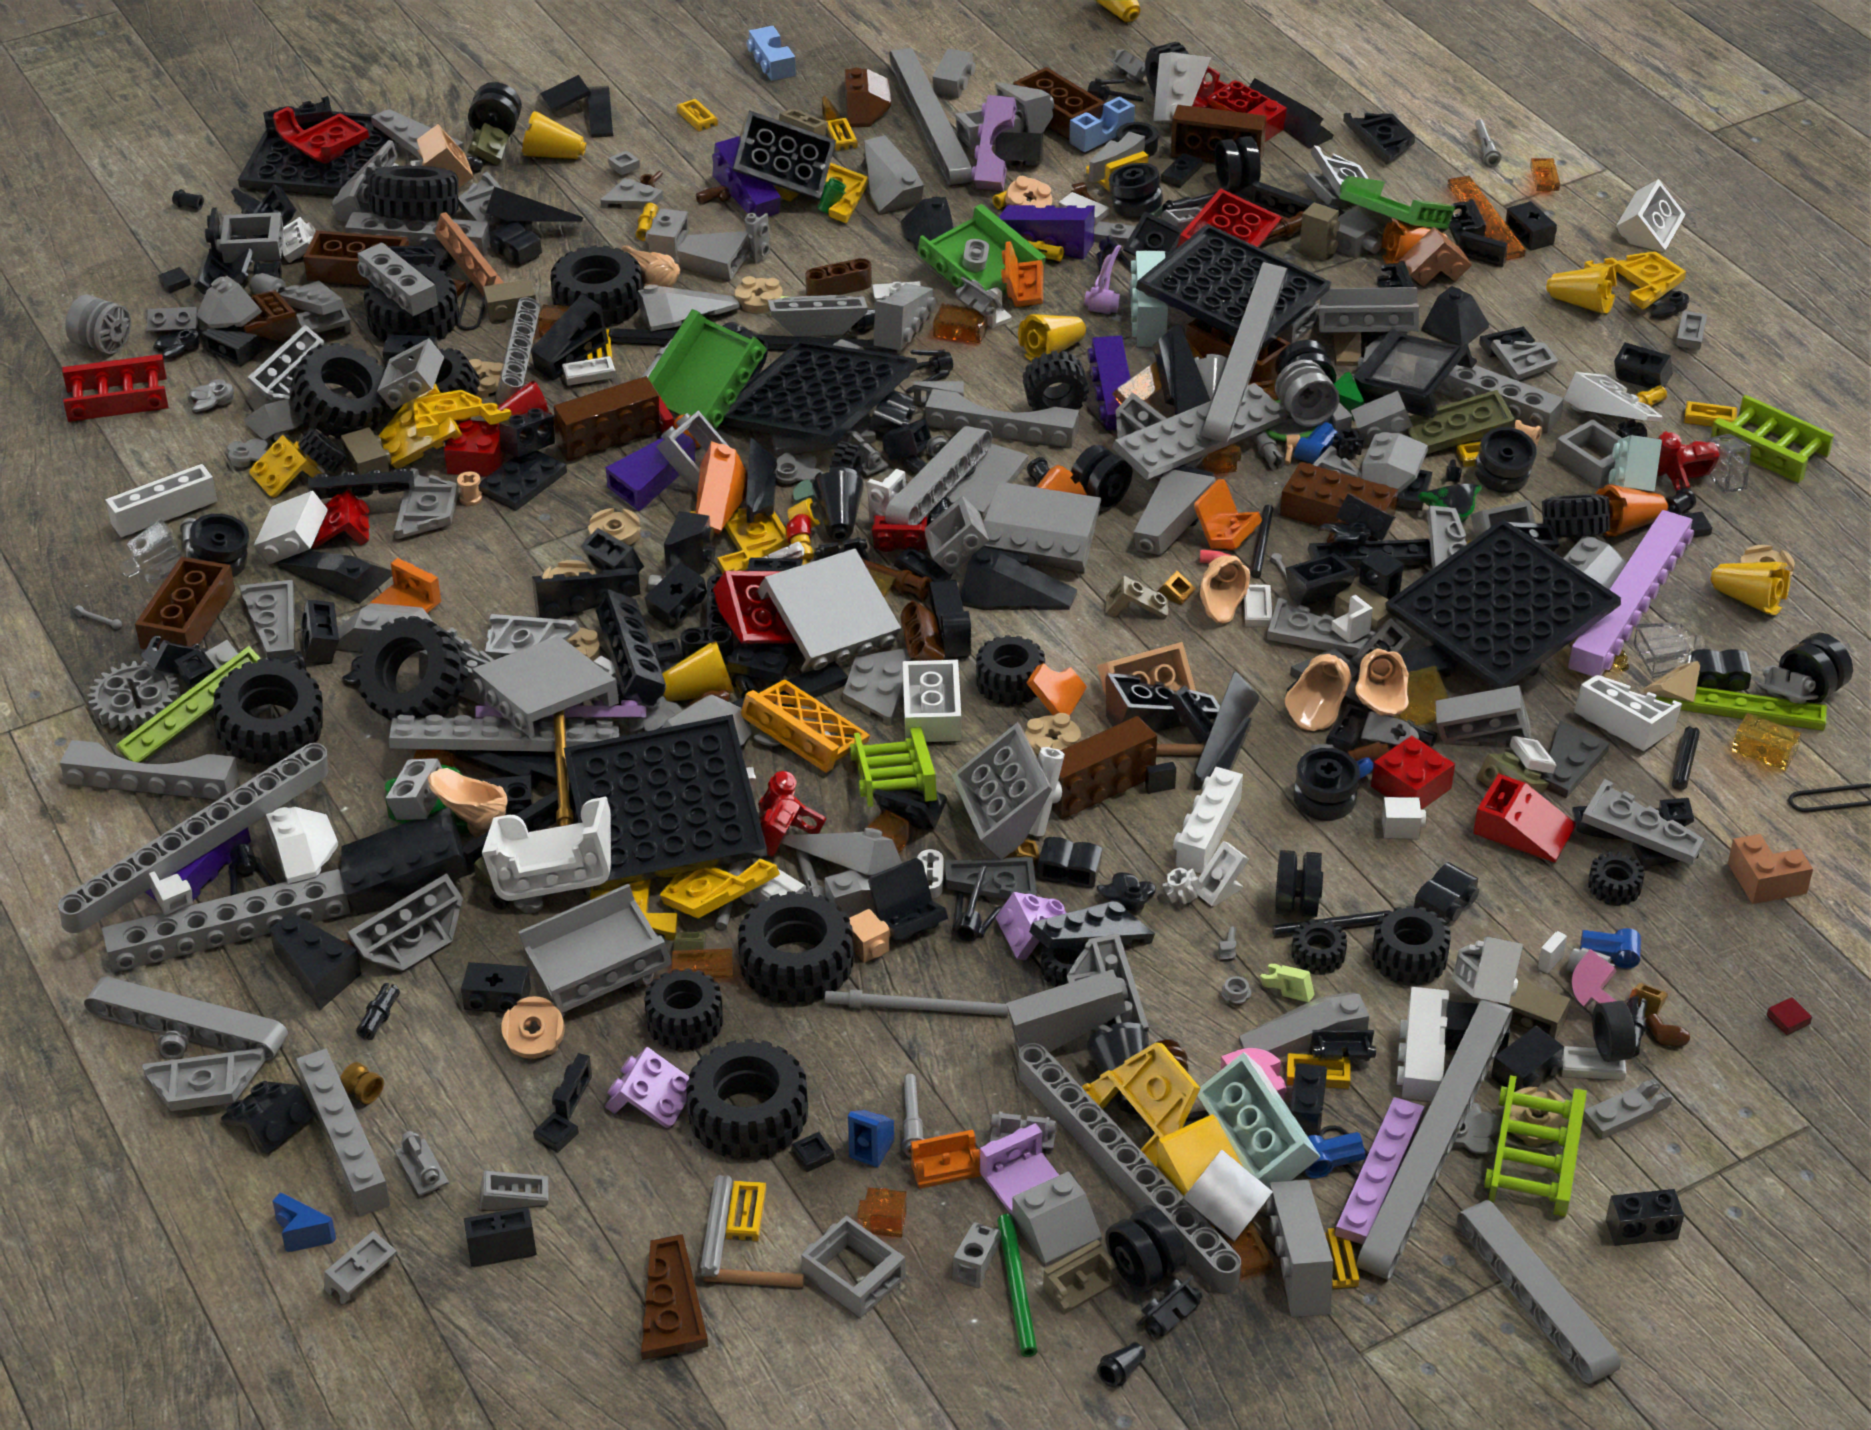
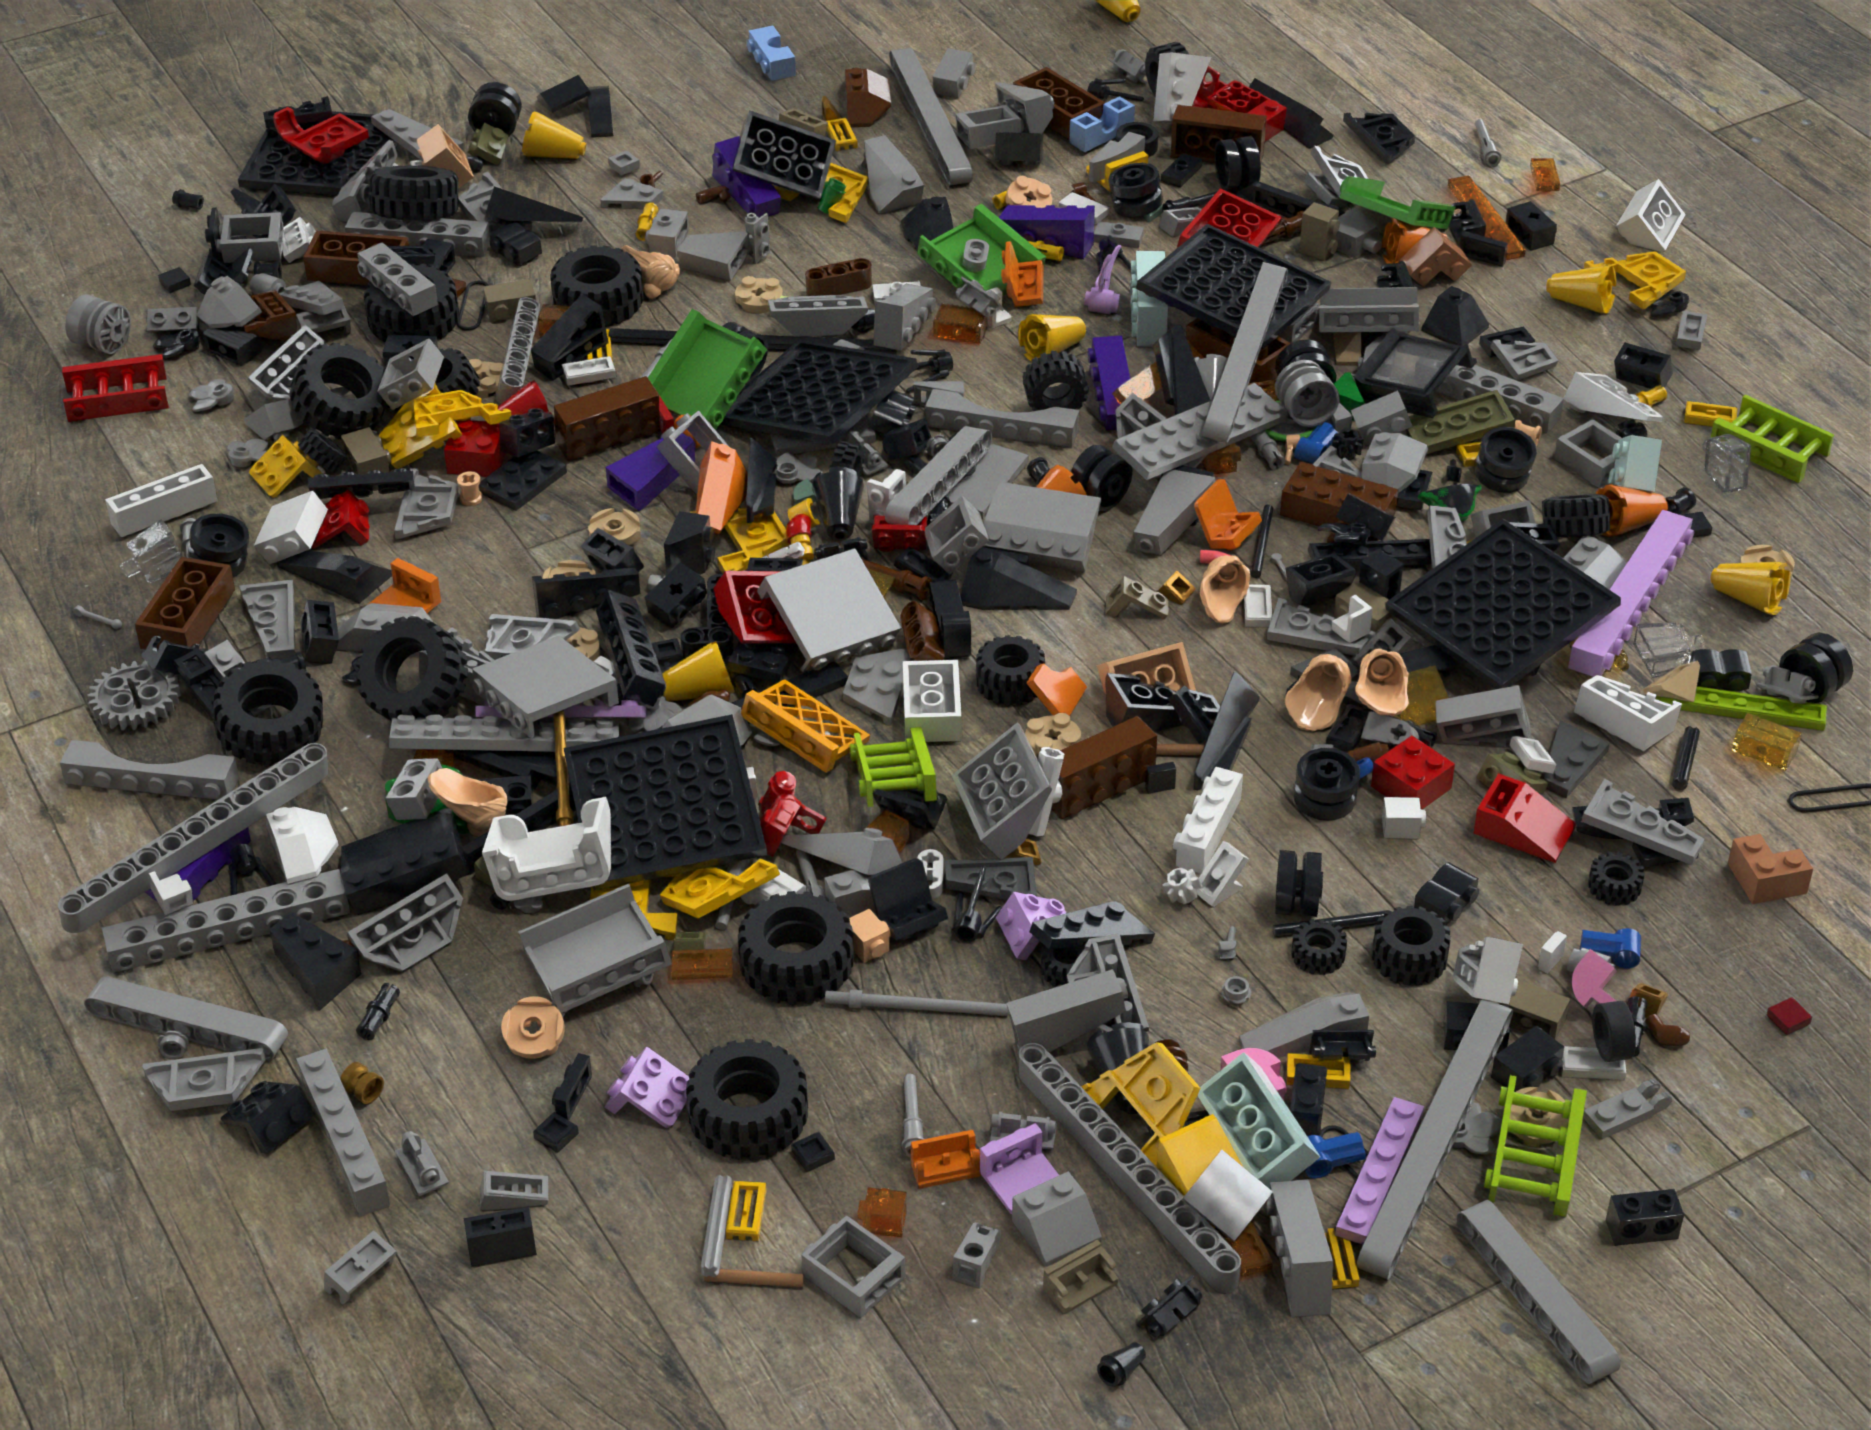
(180, 713): lime tile -> none
(302, 1224): blue slope -> none
(465, 253): nougat fence -> none
(494, 986): black brick -> none
(667, 306): light grey wedge -> none
(672, 1309): reddish brown wing -> none
(683, 1009): black tyre -> none
(693, 115): yellow tile -> none
(869, 1136): blue slope -> none
(998, 116): lavender arch -> none
(1017, 1286): green piece -> none
(1069, 862): black brick -> none
(1128, 891): black plate -> none
(1146, 1248): black wheel -> none
(1153, 235): black slope -> none
(1292, 982): yellowish green plate -> none
(1424, 1044): white wedge -> none
(1684, 460): red piece -> none

